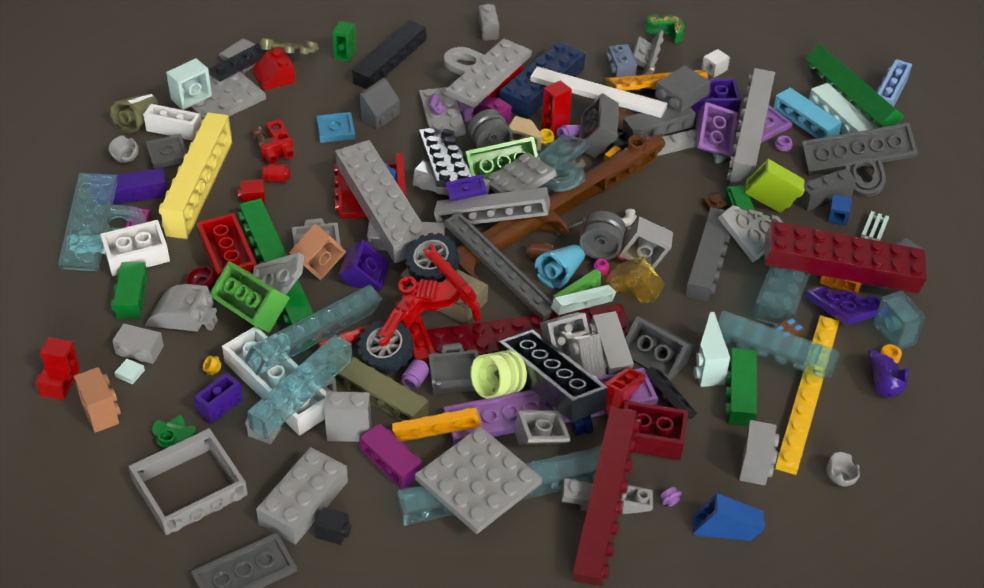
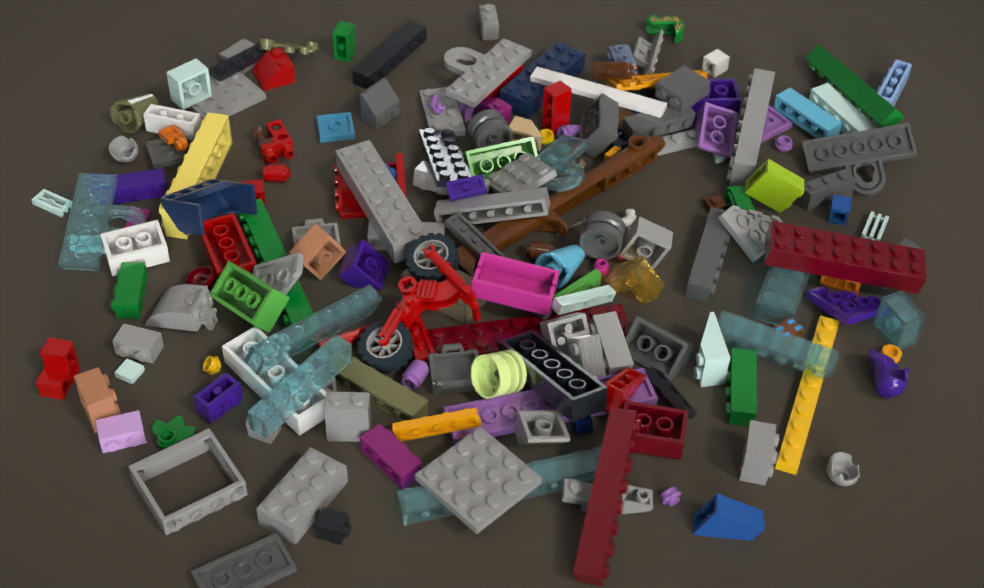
(50, 204): none -> light aqua tile
(120, 431): none -> lavender brick
(174, 135): none -> orange plate
(206, 200): none -> dark blue windscreen
(515, 283): none -> dark pink piece
(613, 70): none -> reddish brown hinge

